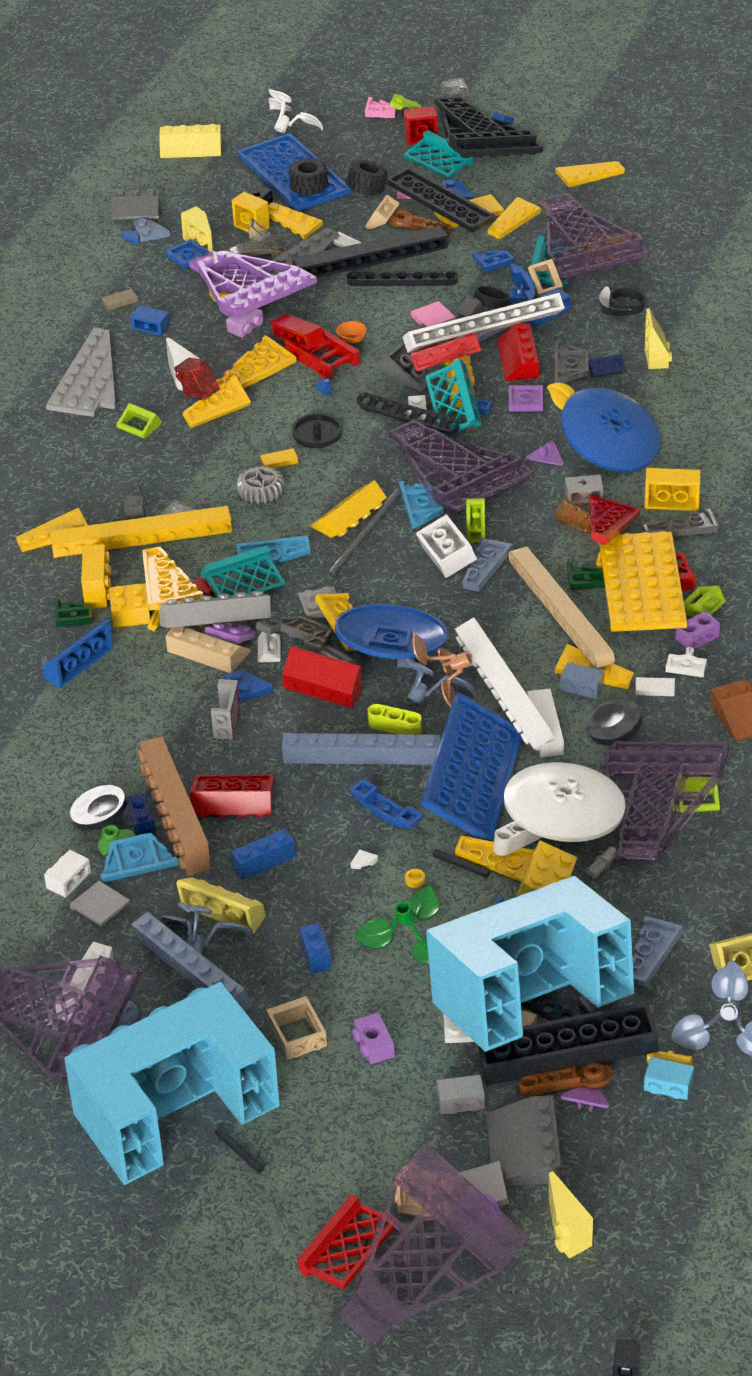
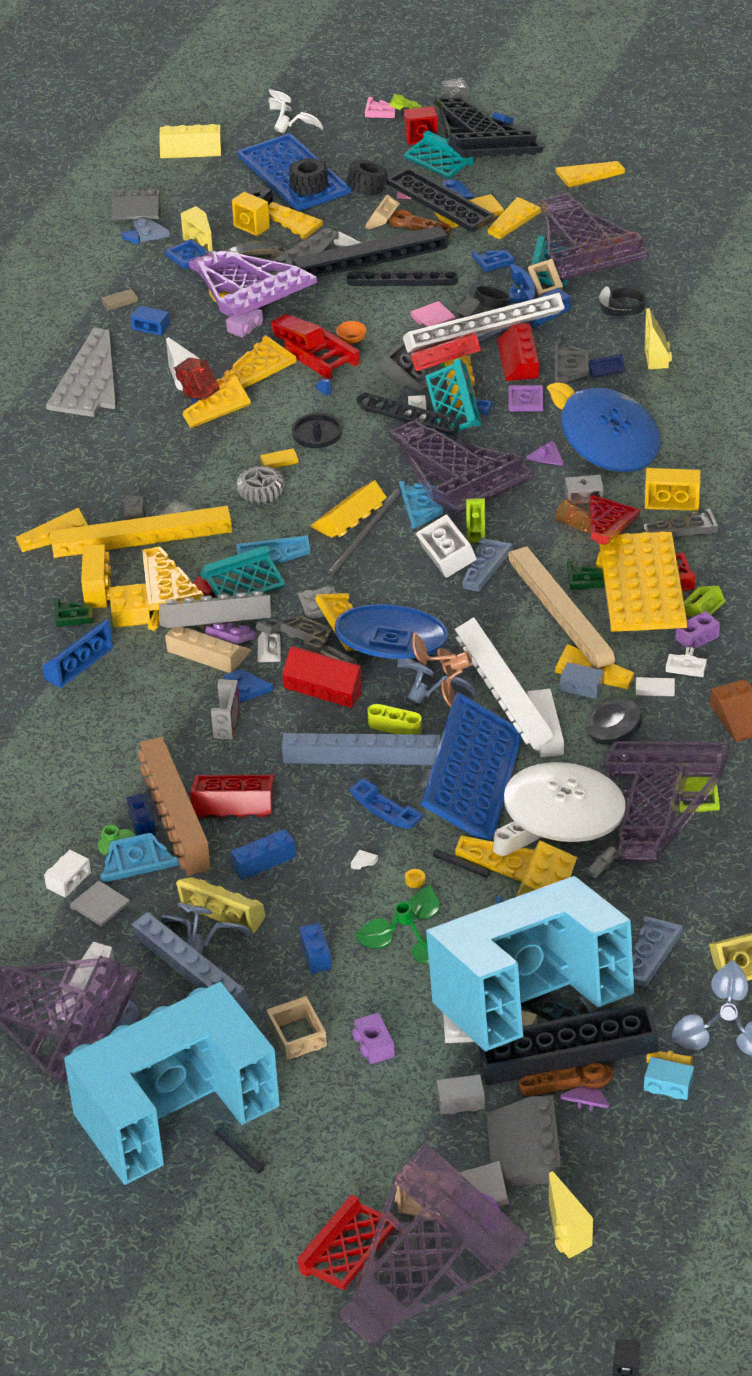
(98, 807): piece -> none
(132, 411): lime tile -> none
(258, 233): clear slope -> none

